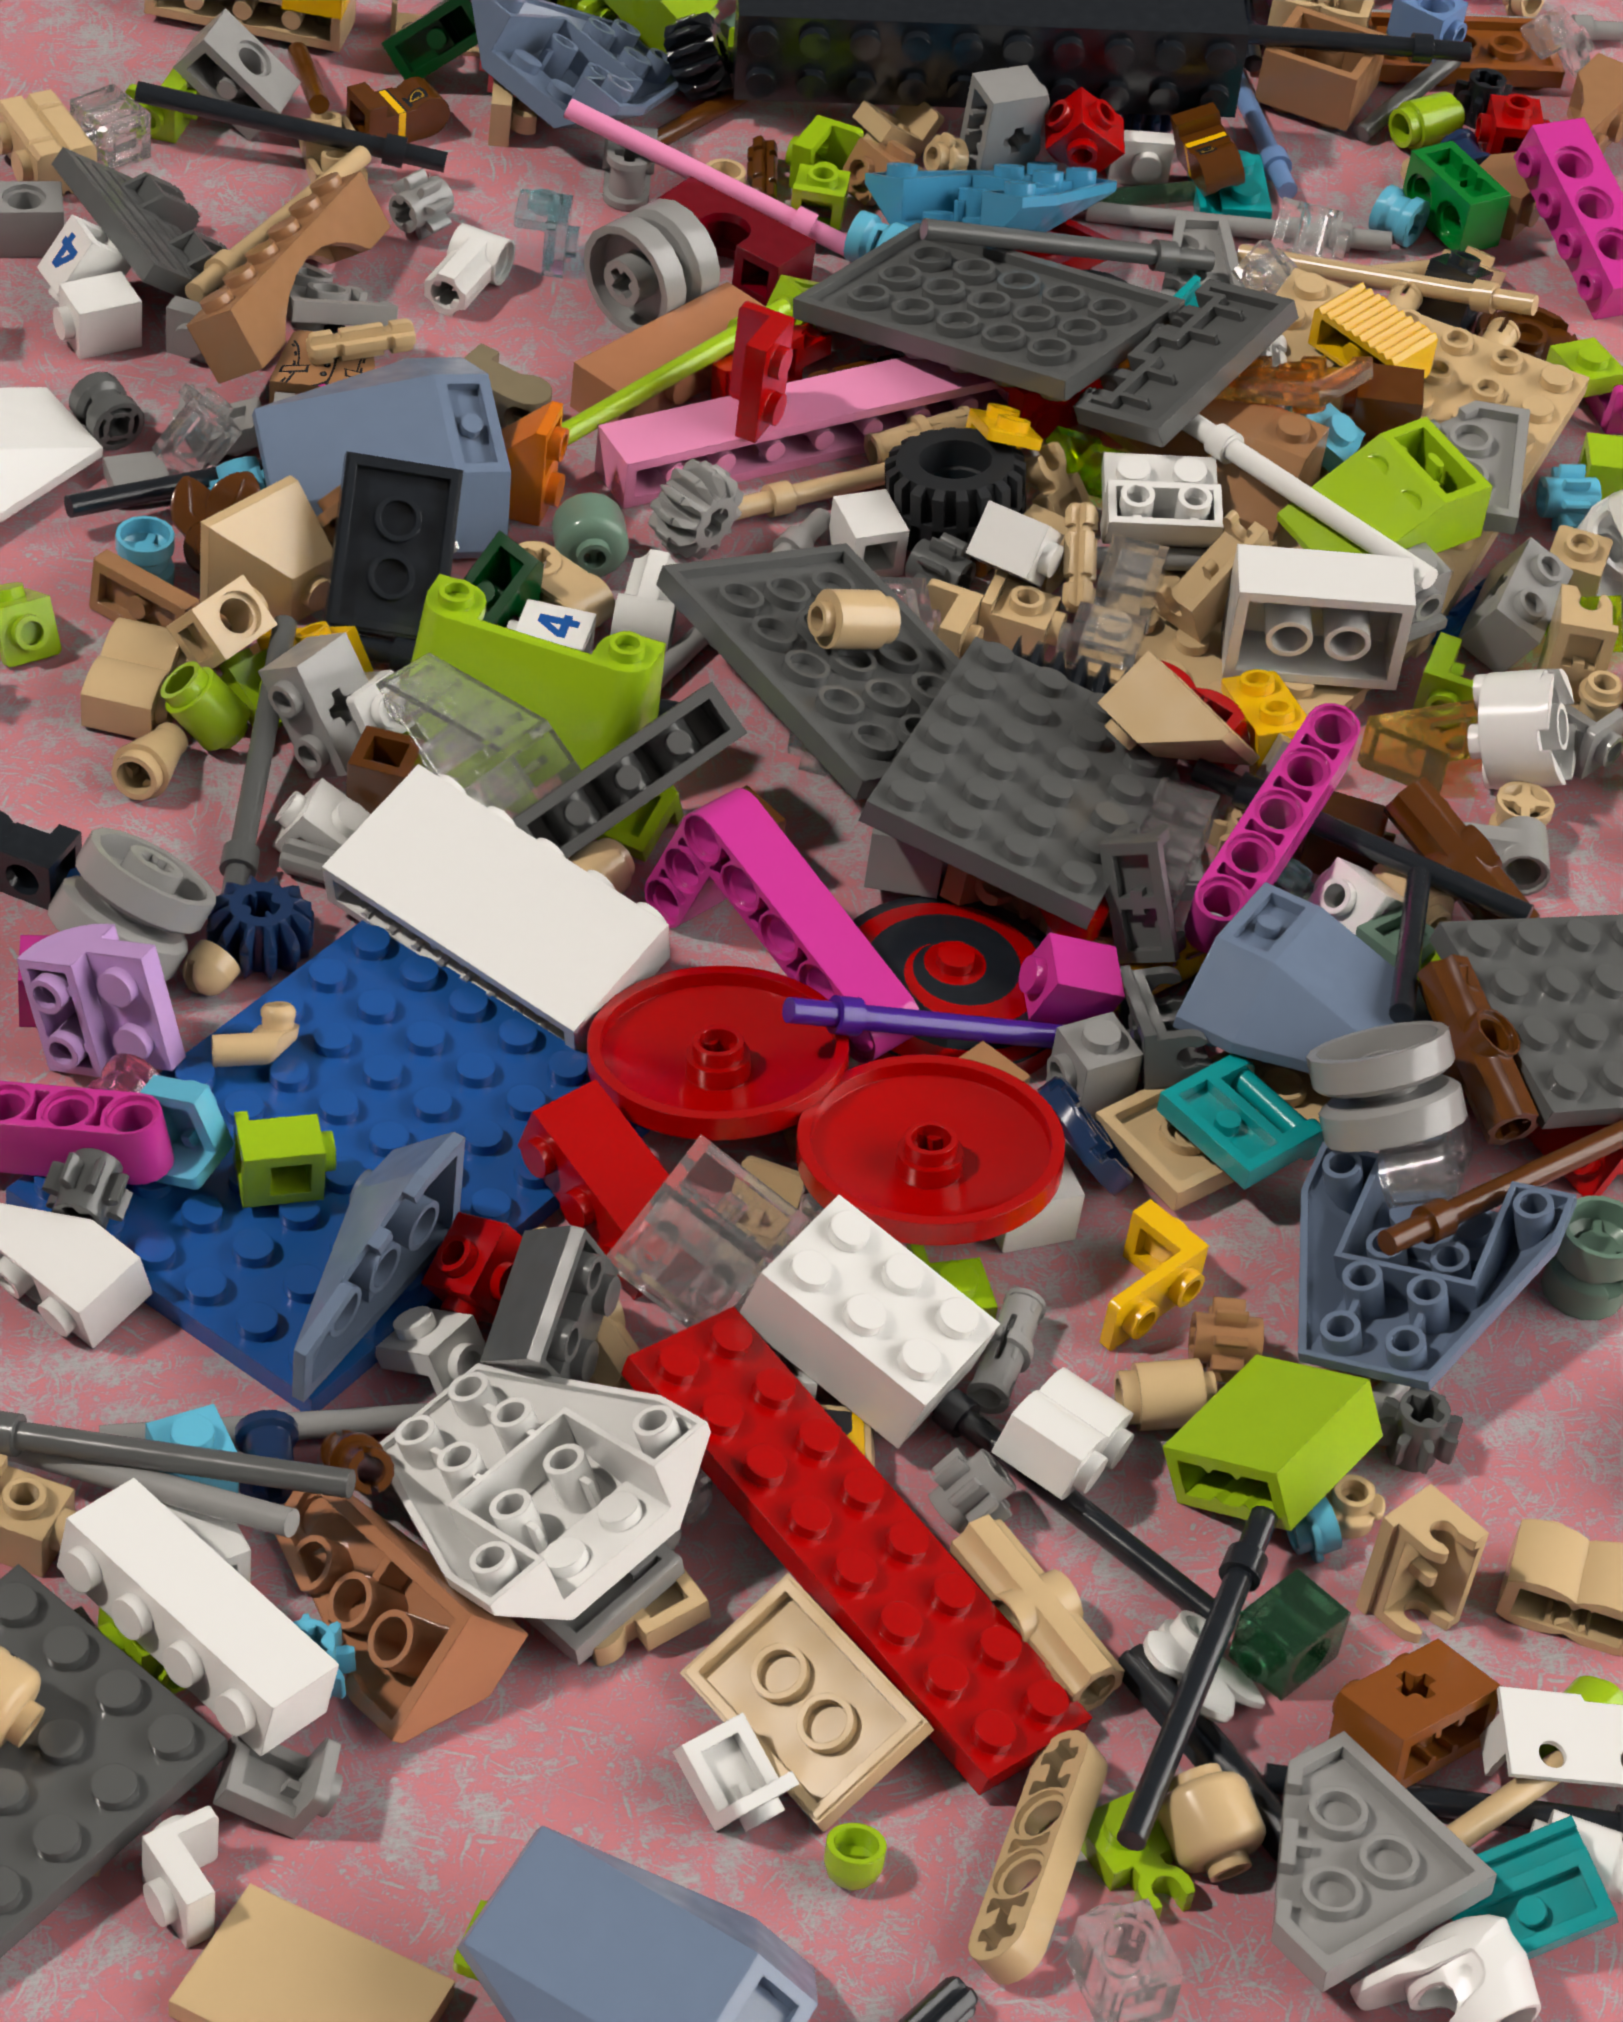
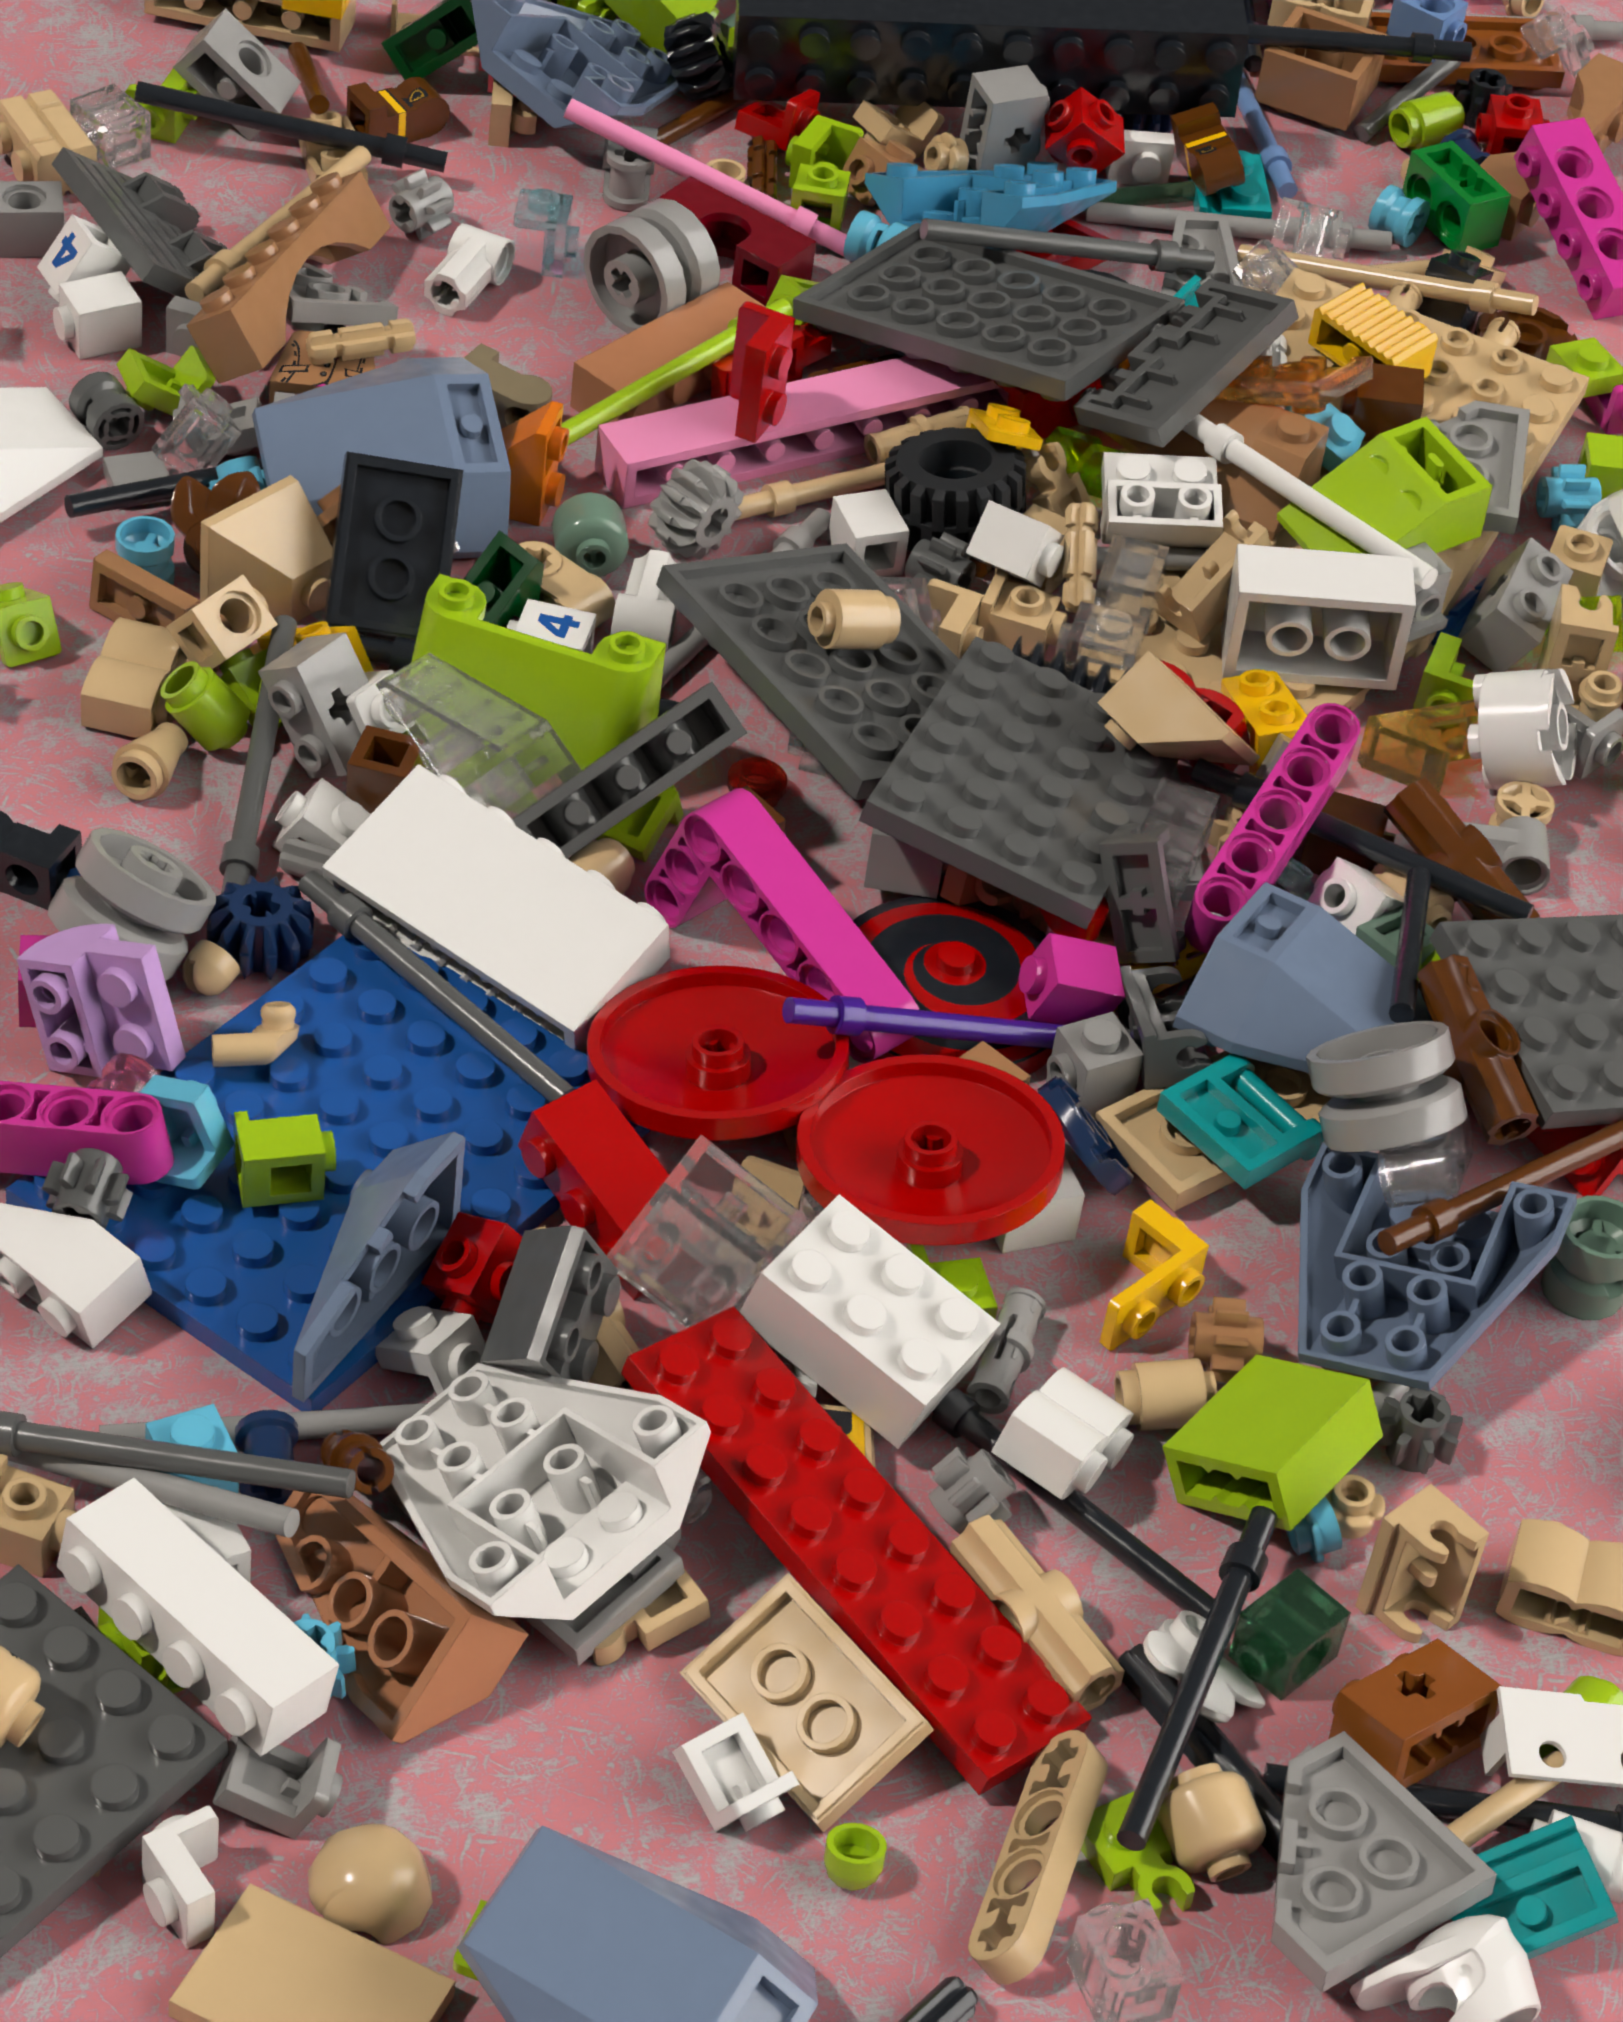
(157, 385): none -> lime bracket
(356, 920): none -> dark grey bar
(371, 1882): none -> tan hair
(761, 776): none -> clear red plate
(777, 121): none -> red bracket

